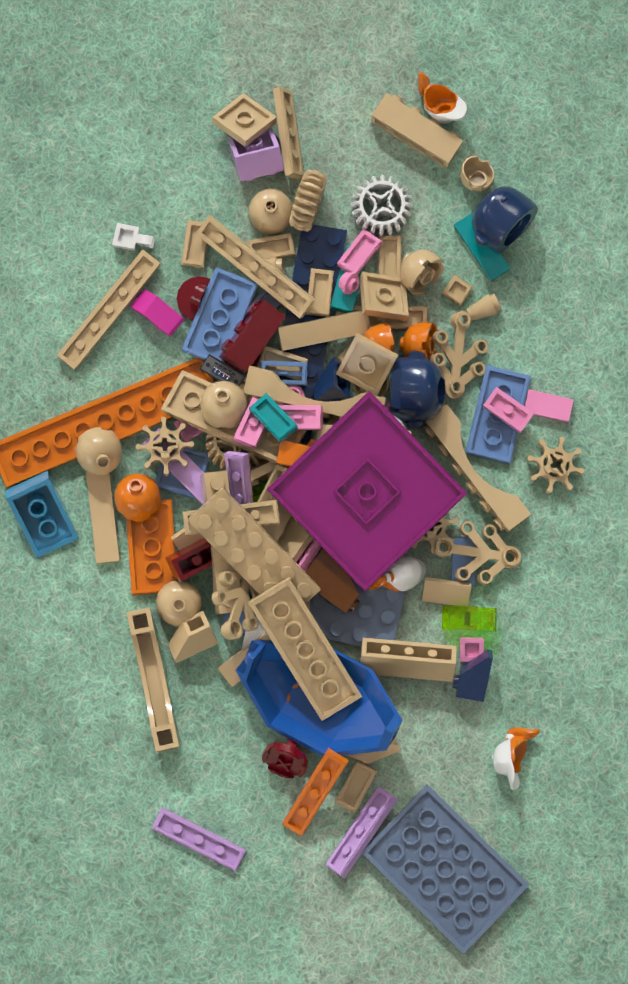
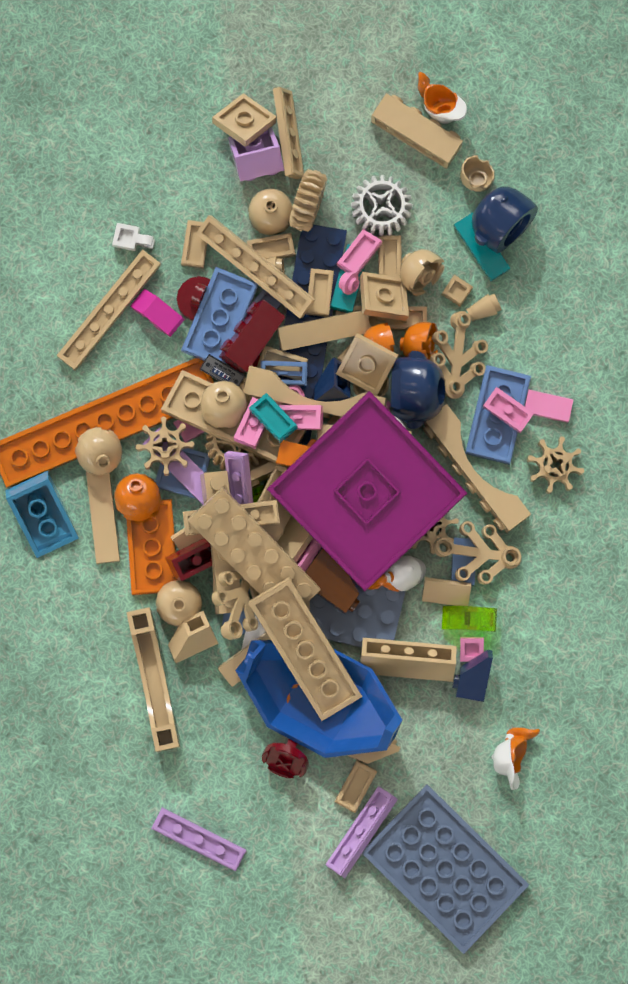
(315, 792): orange tile -> none

